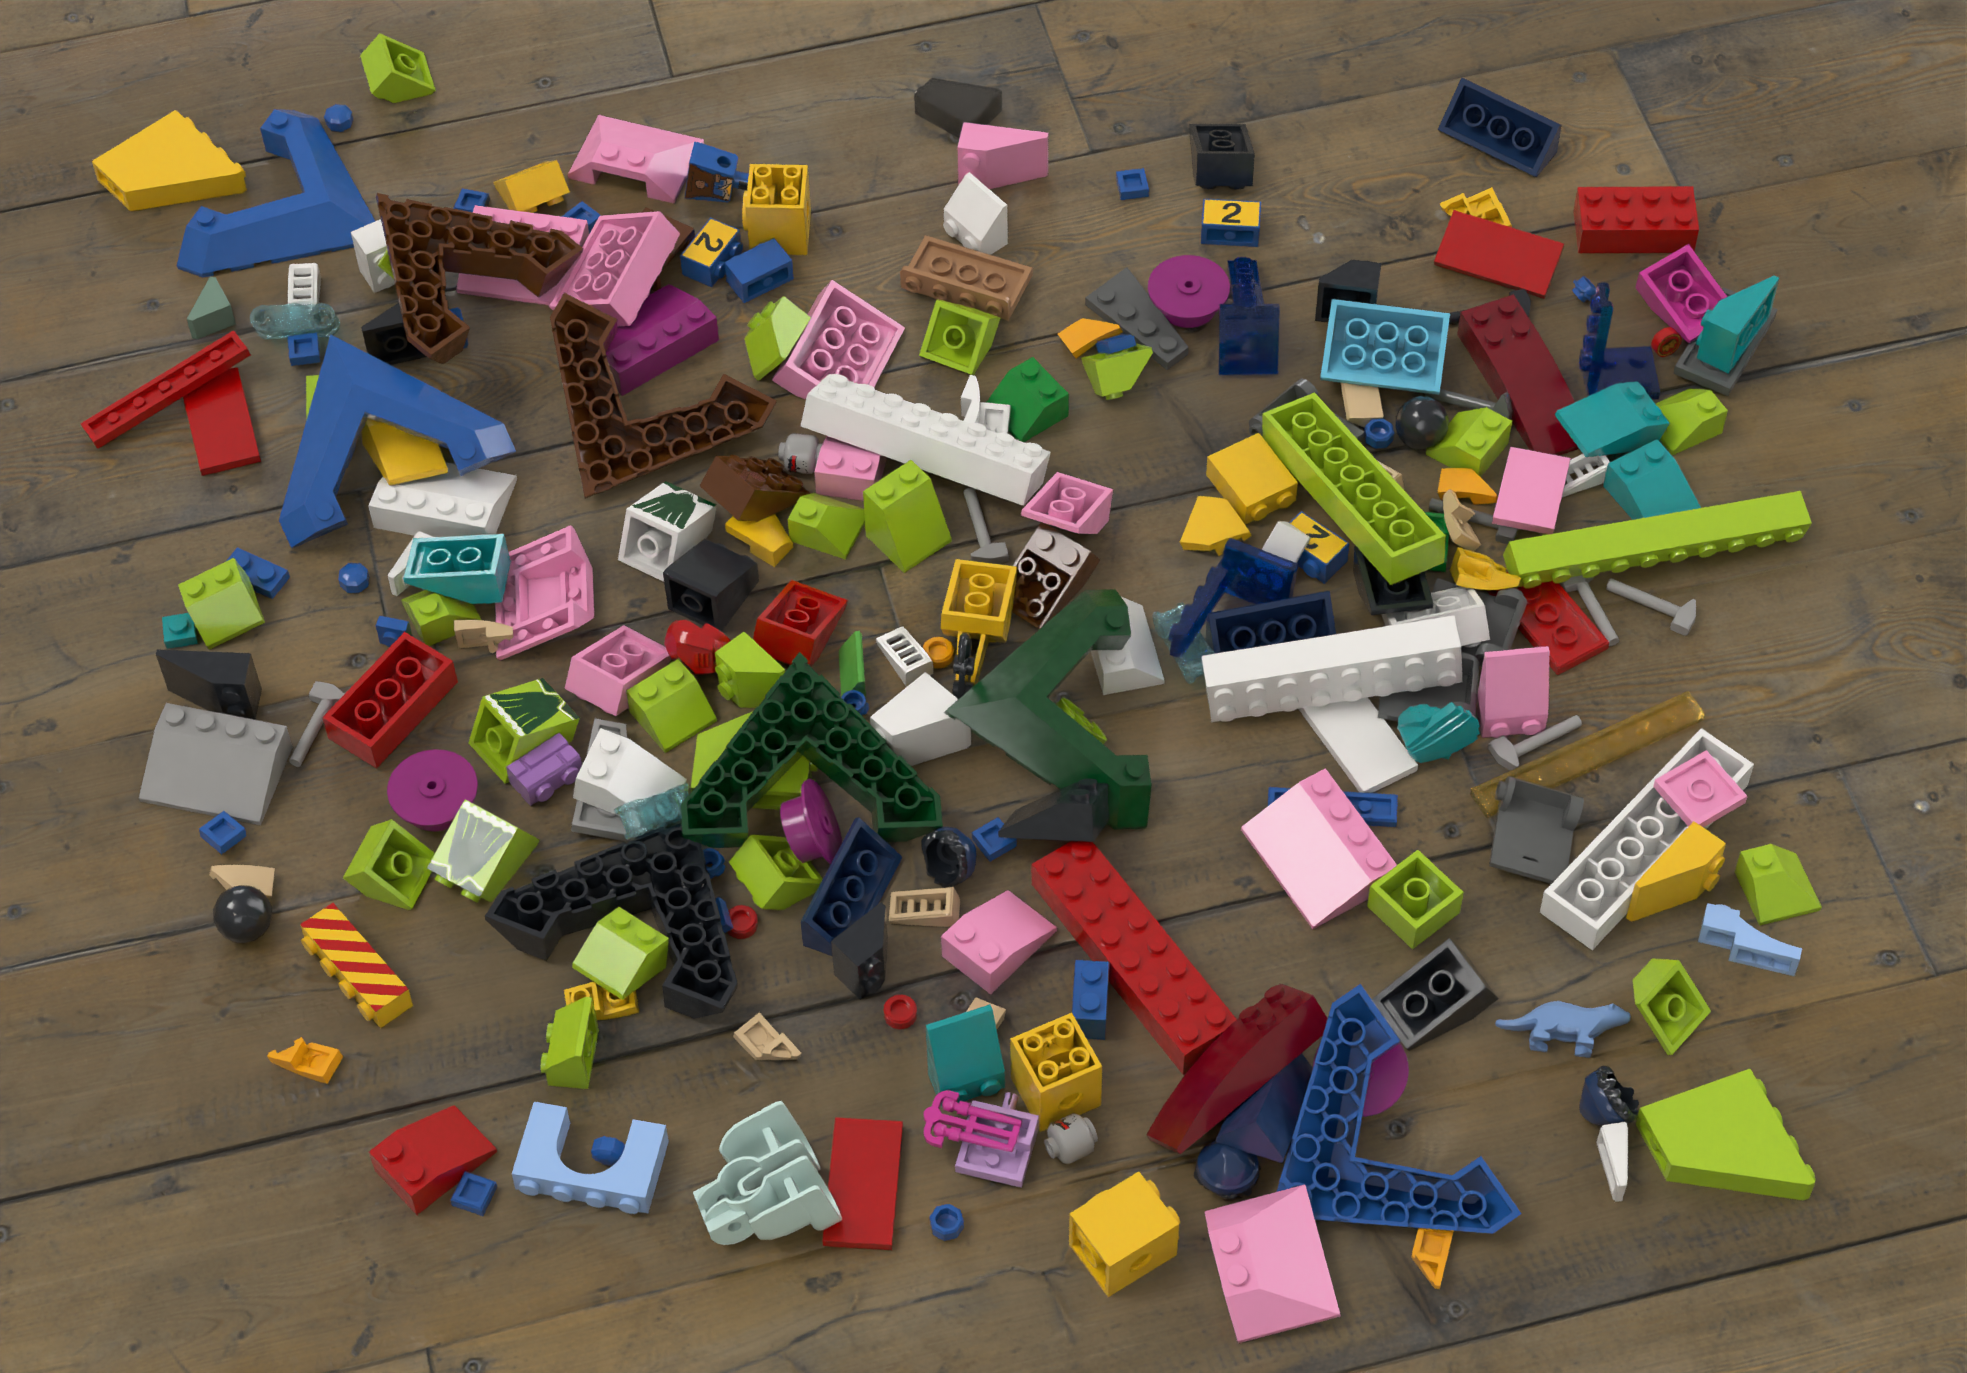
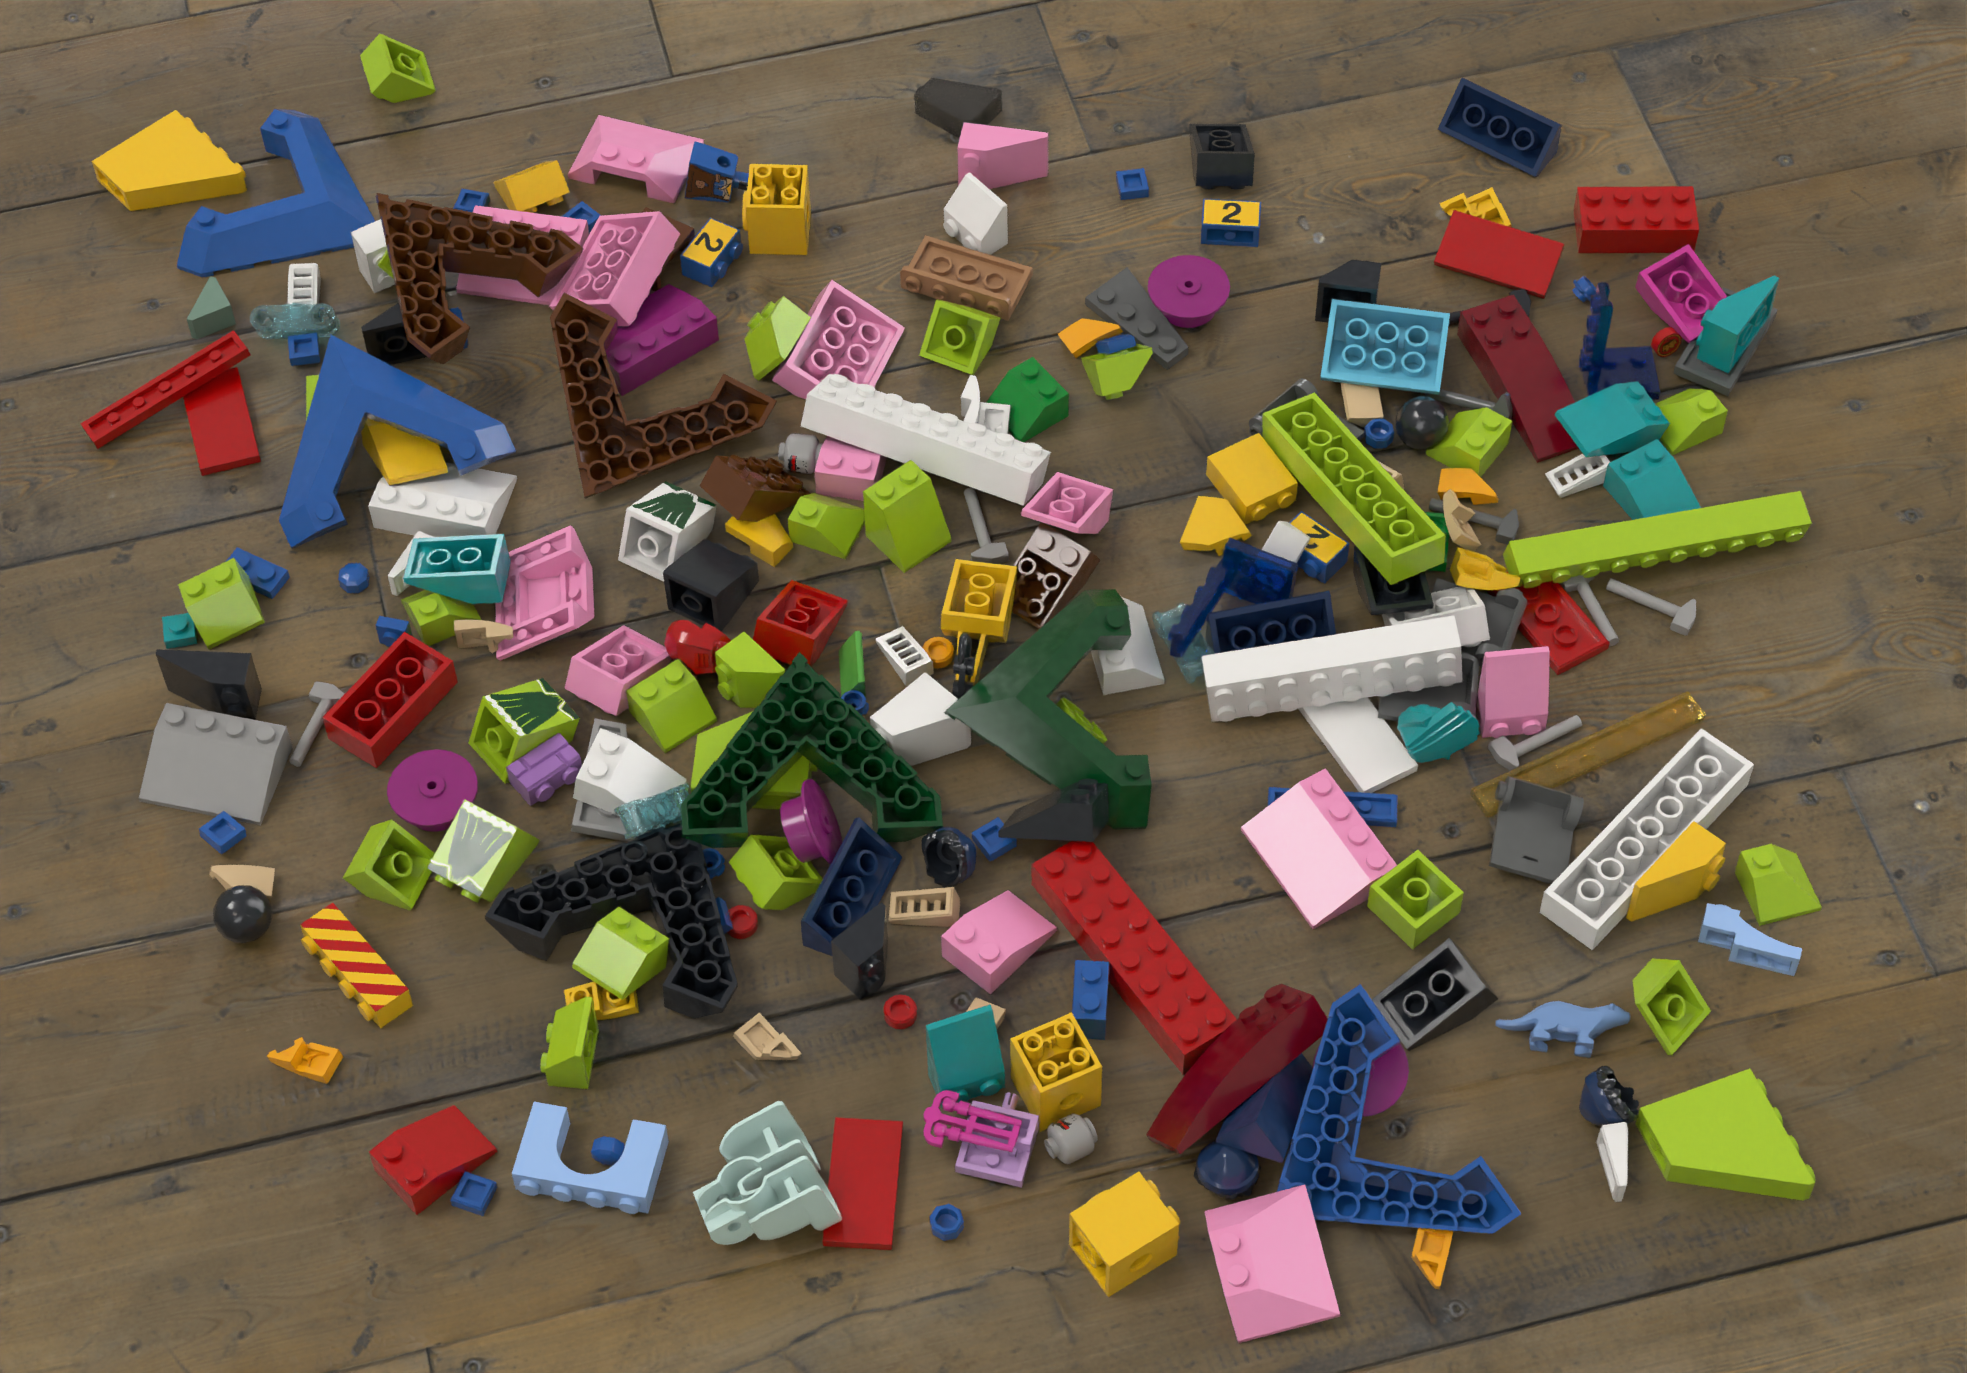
(338, 117): blue tile -> none
(759, 270): blue brick -> none
(1247, 325): clear blue bracket -> none
(1531, 490): bright pink tile -> none
(1700, 790): bright pink tile -> none

